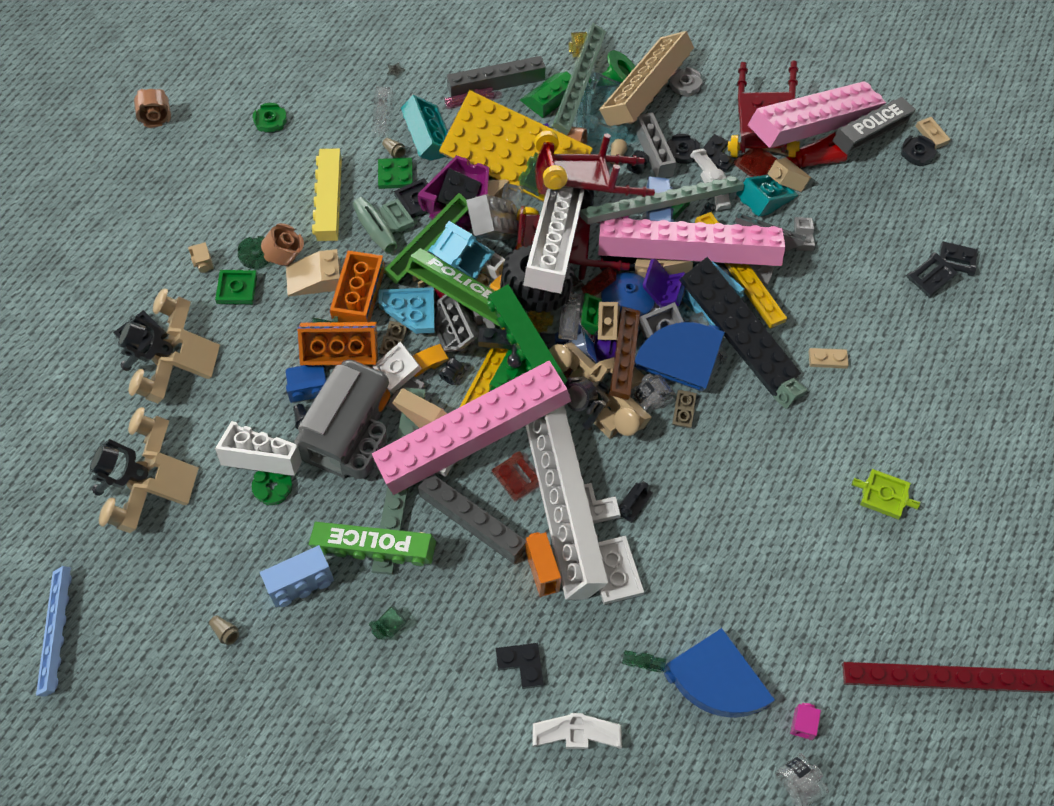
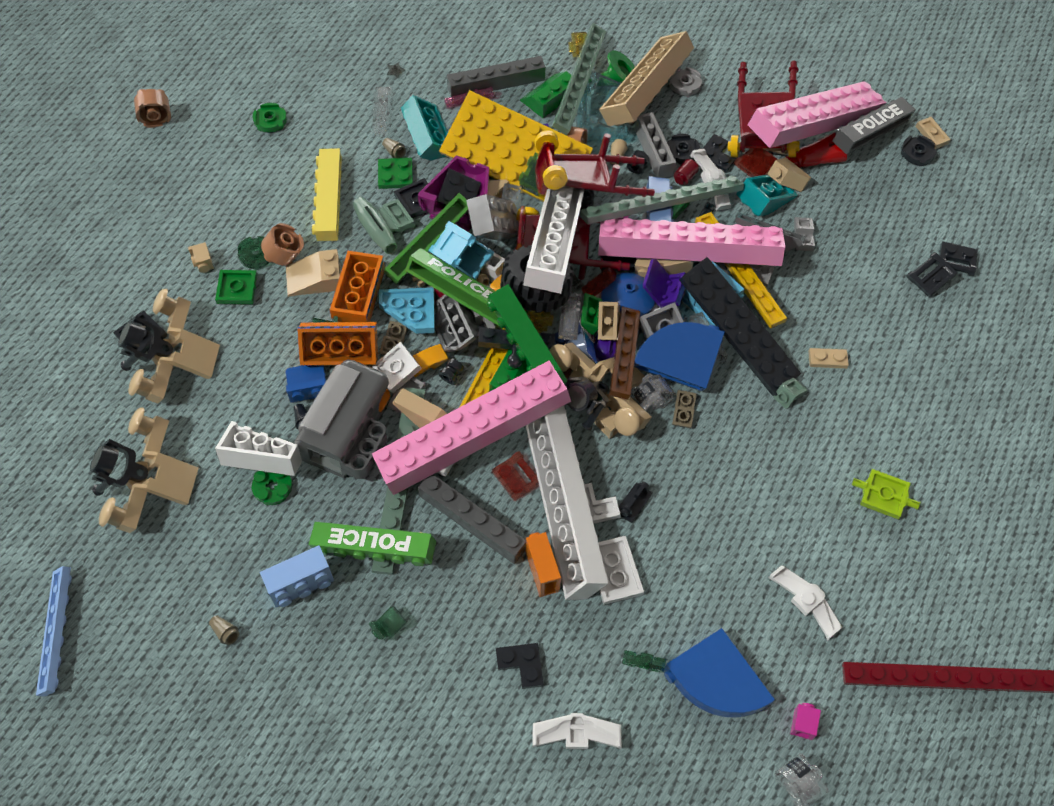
(686, 172): none -> dark red brick
(808, 599): none -> white plate

